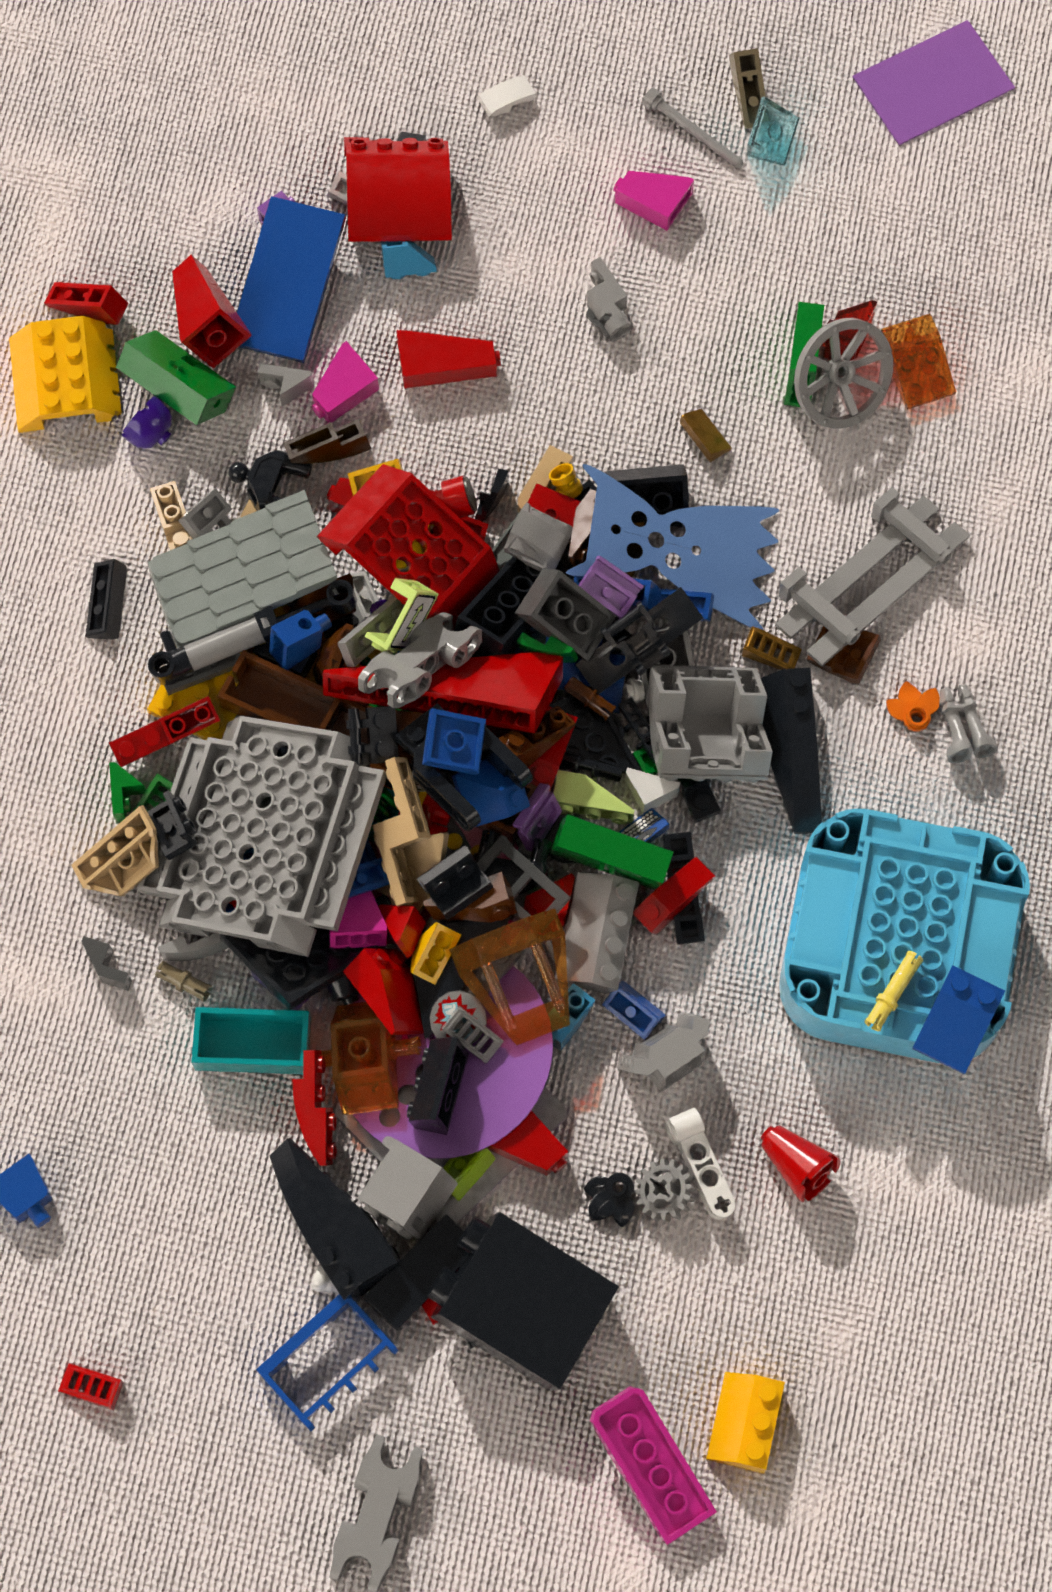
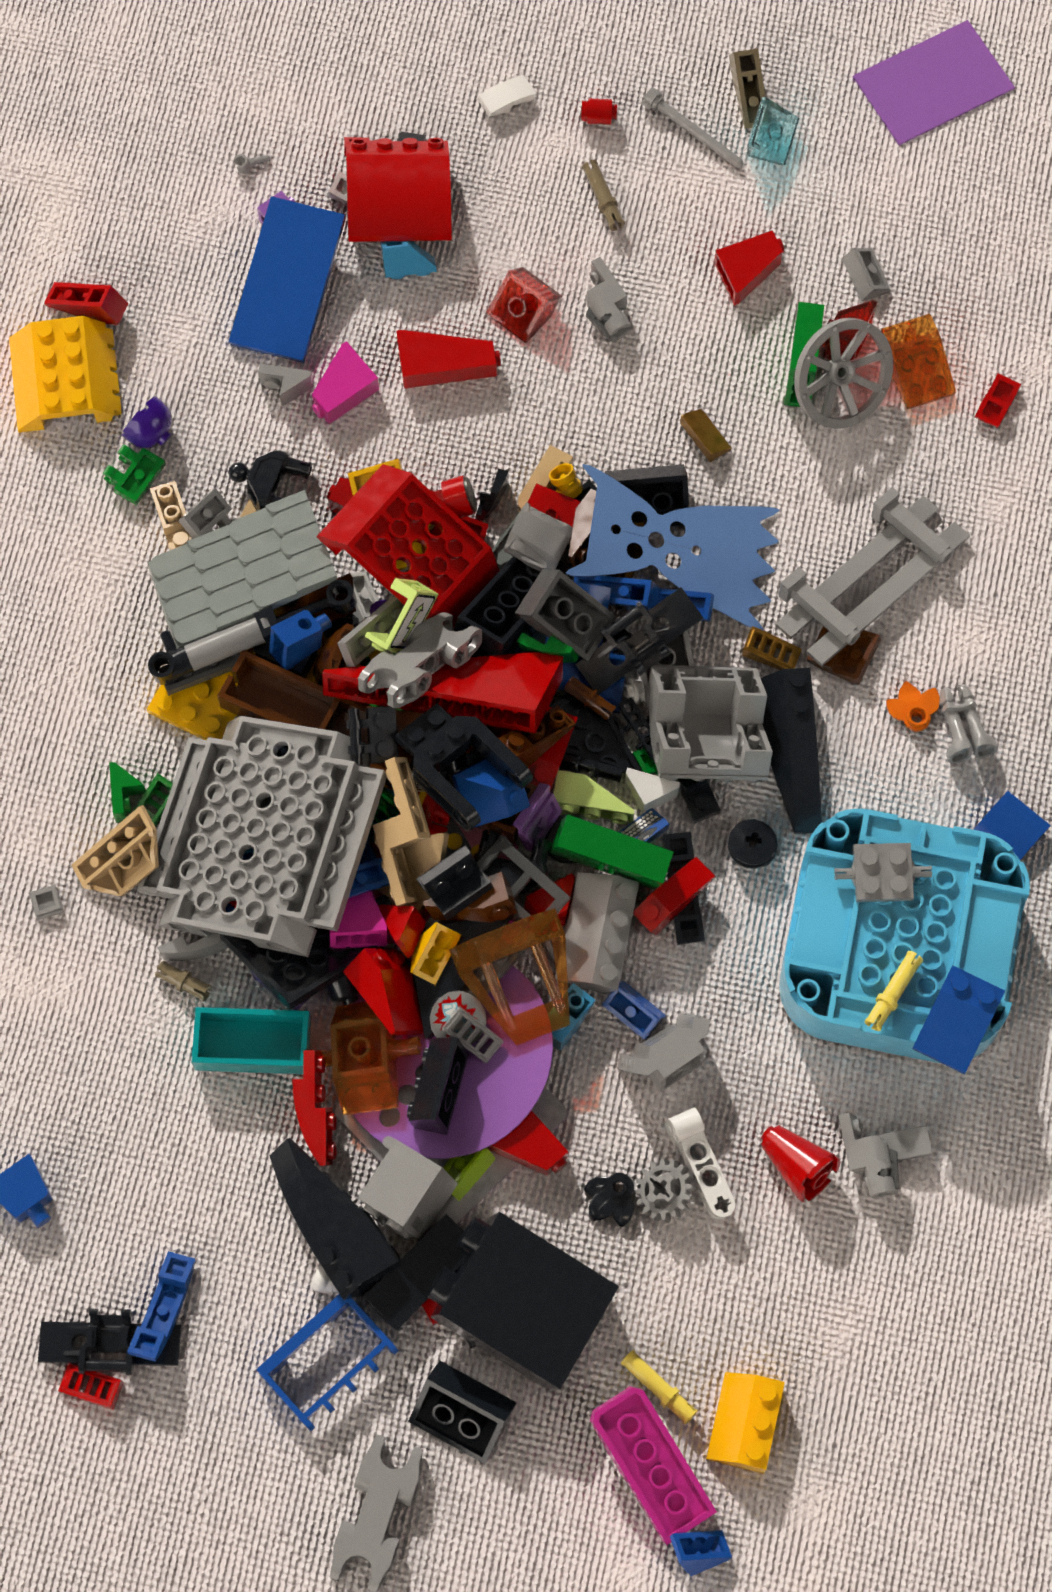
(46, 902): none -> light grey tile
(100, 956): dark grey slope -> none
(103, 1335): none -> black piece
(106, 600): black slope -> none
(138, 477): none -> green plate
(164, 731): red slope -> none
(164, 1307): none -> blue slope
(173, 828): black bracket -> none
(175, 377): green brick -> none
(205, 315): red slope -> none
(245, 168): none -> light grey hand
(328, 444): dark brown slope -> none
(454, 741): blue tile -> none
(462, 1411): none -> black slope
(523, 303): none -> clear red slope
(598, 111): none -> red brick
(607, 203): none -> dark tan pin
(610, 586): medium lavender plate -> none
(654, 195): dark pink slope -> none
(659, 1387): none -> light yellow pin
(700, 1550): none -> blue slope
(748, 263): none -> red slope
(752, 831): none -> black piece
(866, 273): none -> light grey slope
(870, 1156): none -> light grey plate
(883, 872): none -> light grey plate
(909, 1142): none -> light grey slope
(998, 400): none -> red slope
(1014, 824): none -> blue slope

